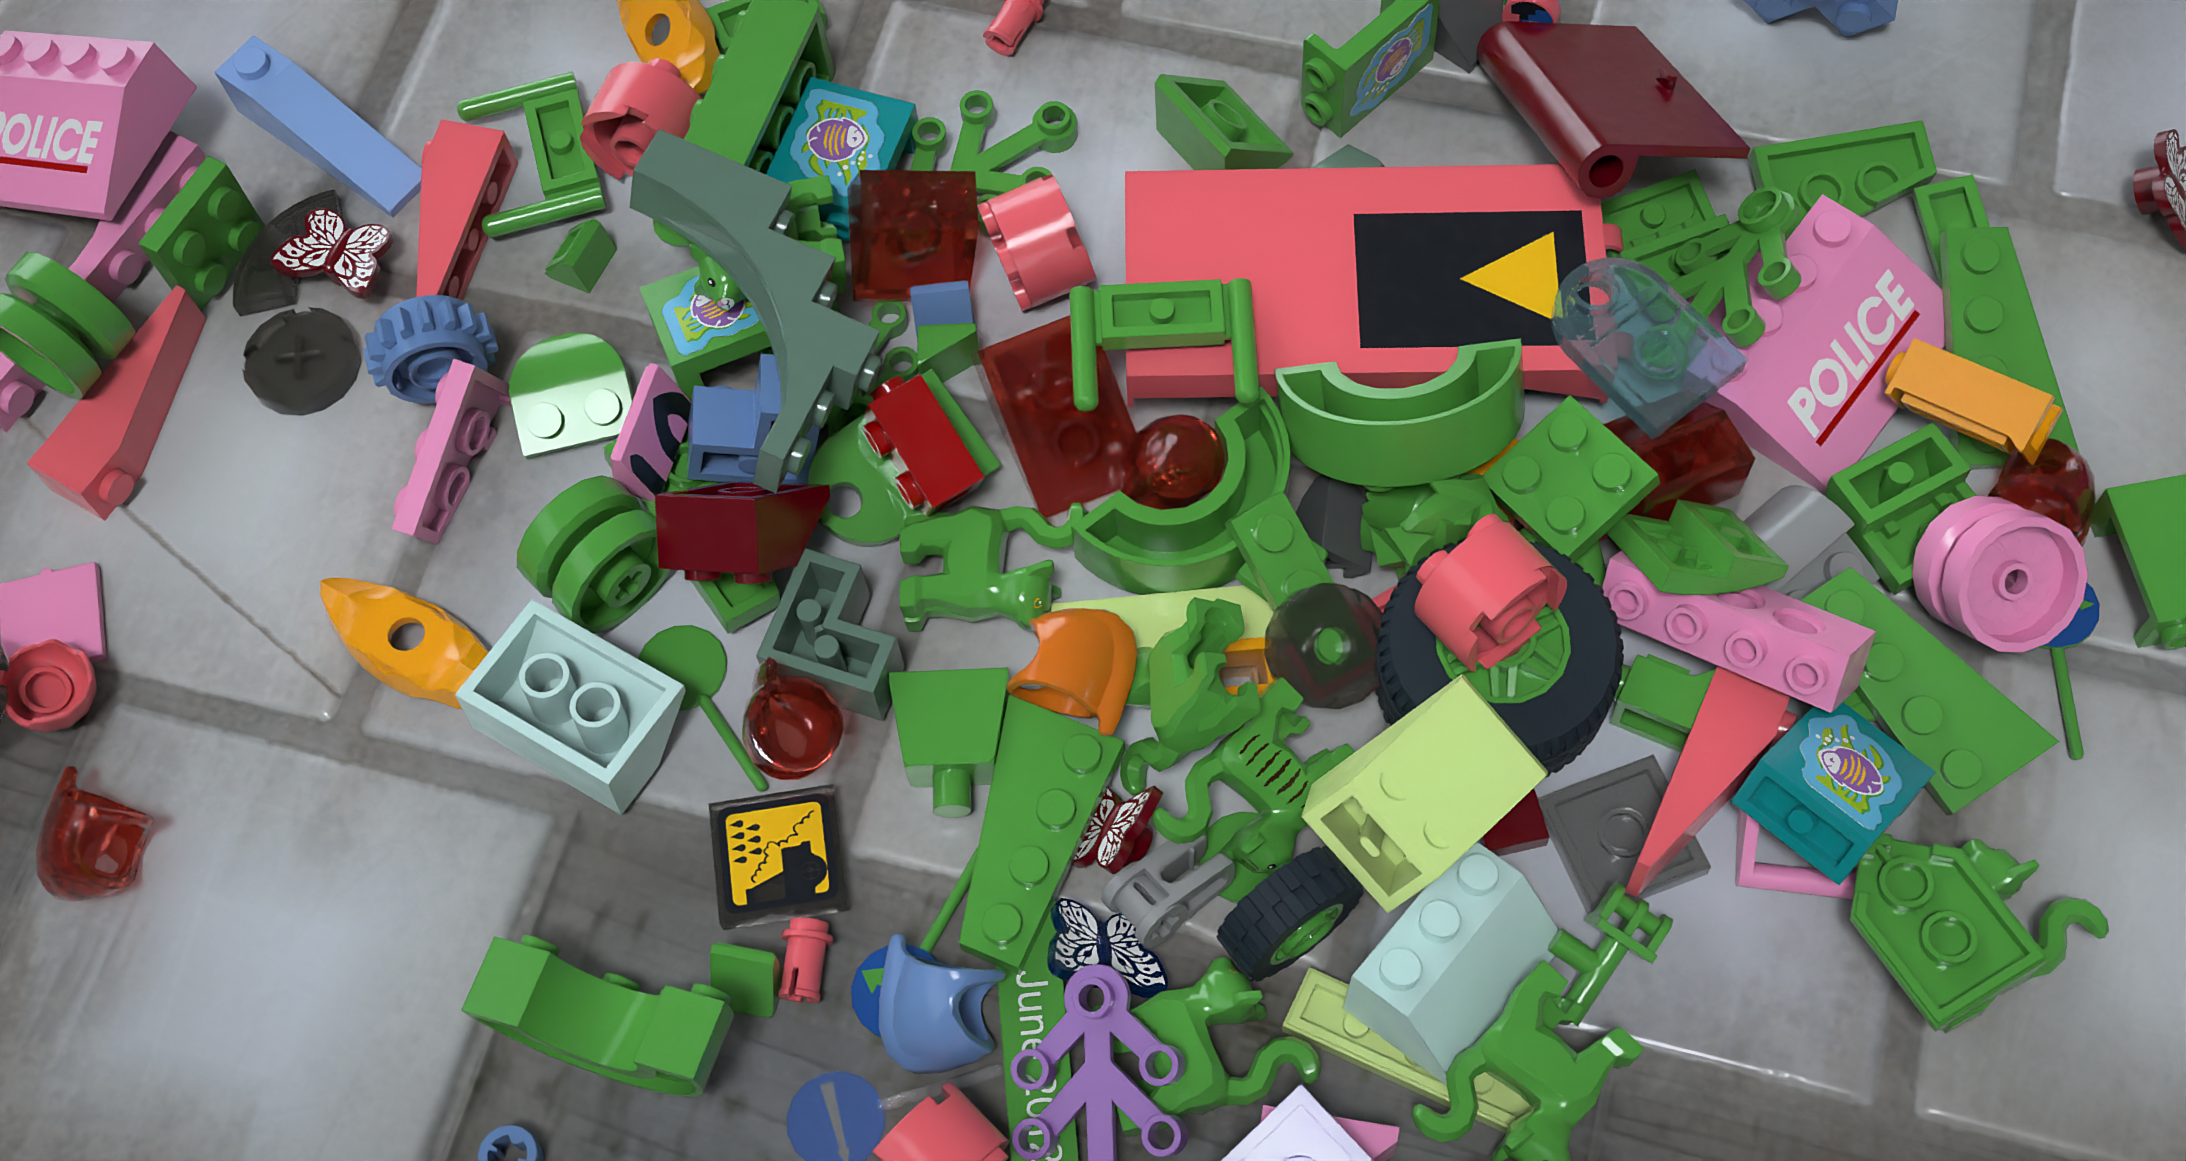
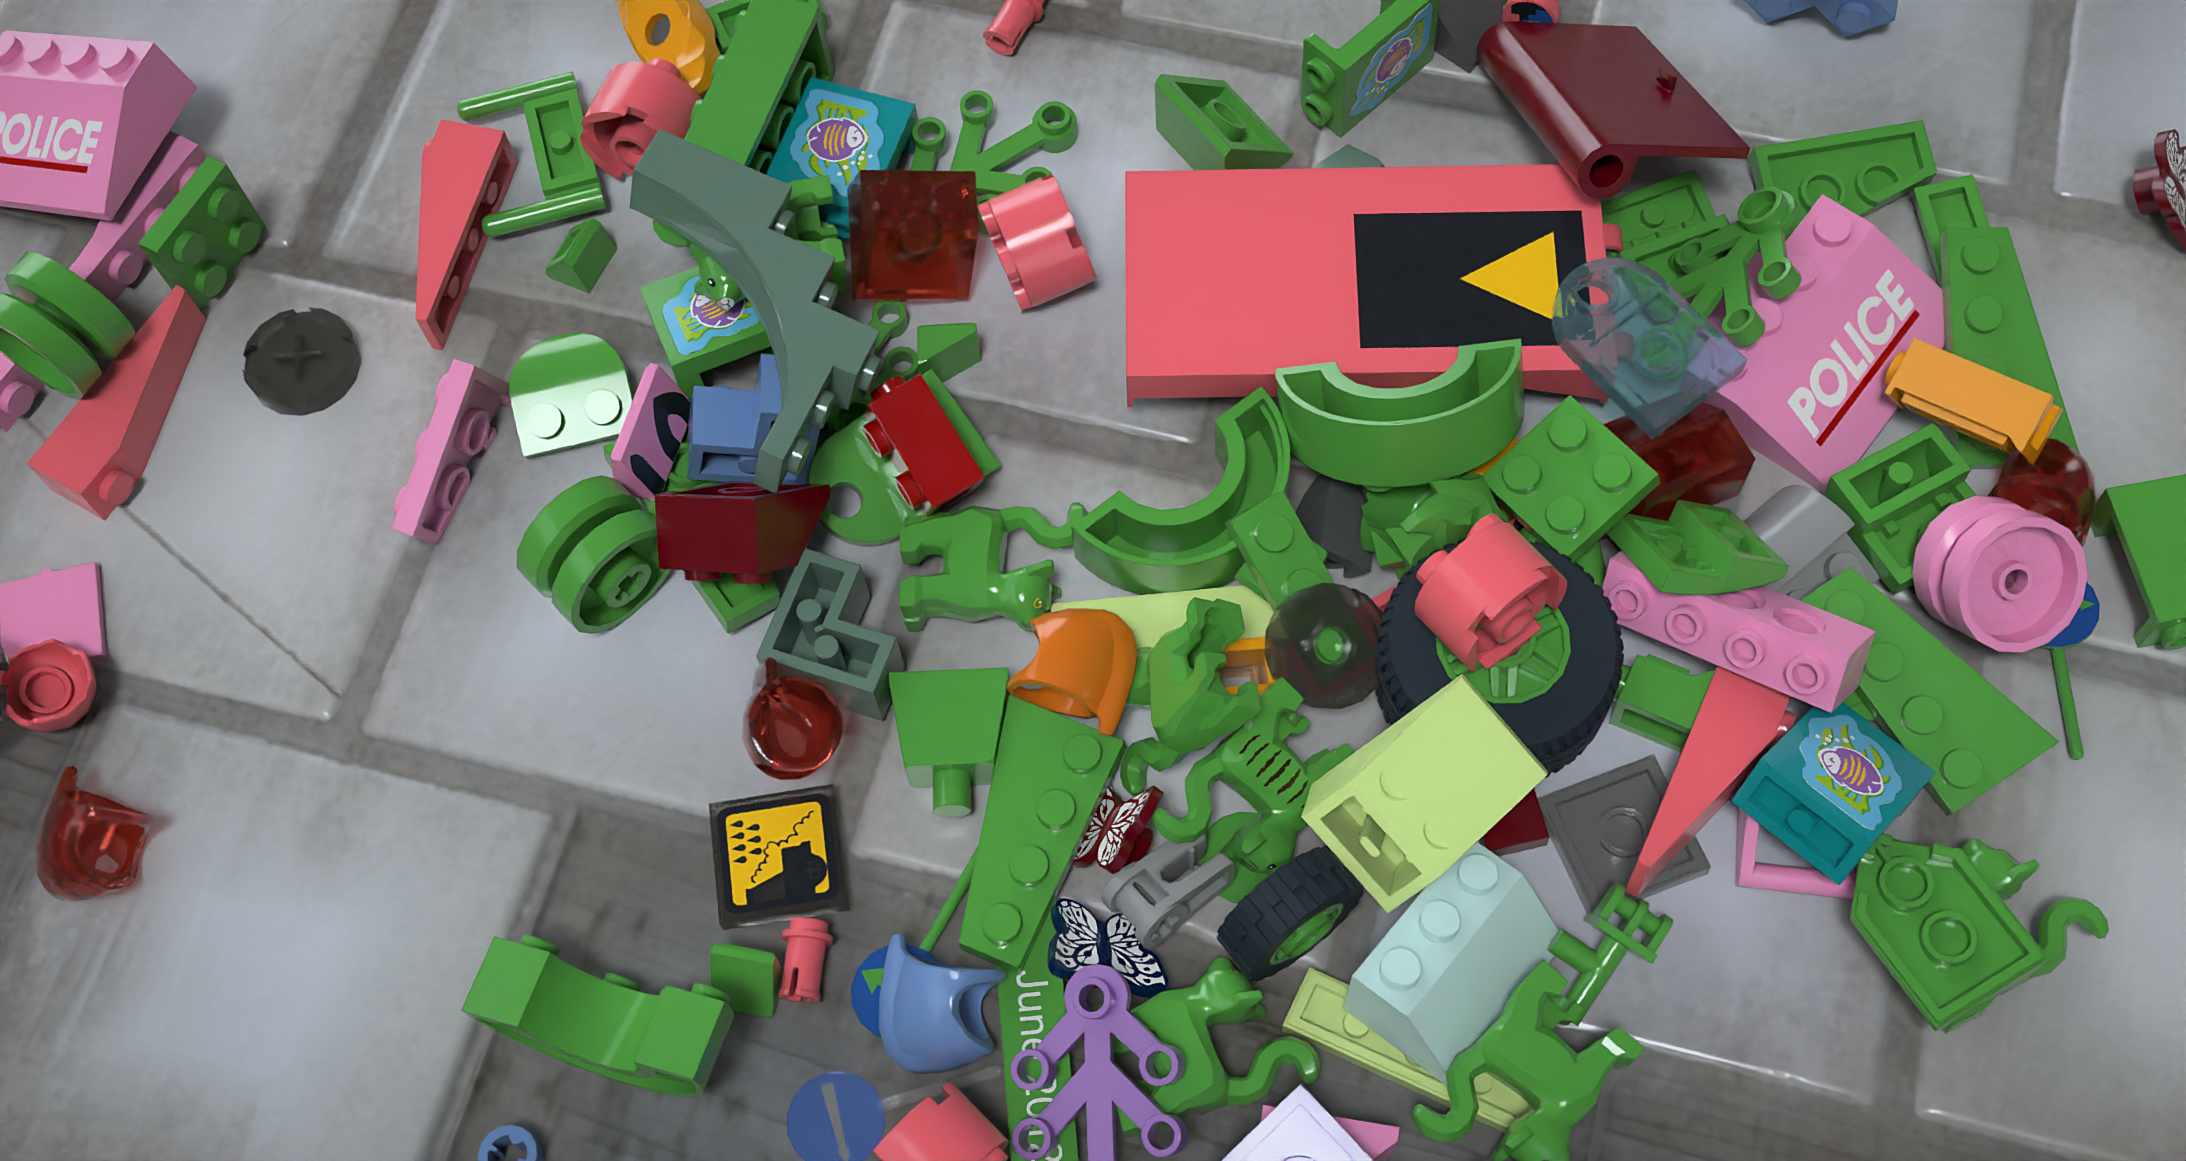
(257, 283): clear smoke tile -> none
(318, 125): light blue slope -> none
(332, 248): dark red animal -> none
(369, 615): light orange piece -> none
(420, 339): medium blue gear -> none
(573, 705): light aqua slope -> none
(699, 664): bright green piece -> none
(942, 303): medium blue slope -> none
(1056, 447): clear red slope -> none
(1162, 317): bright green plate -> none
(1172, 463): clear red piece -> none

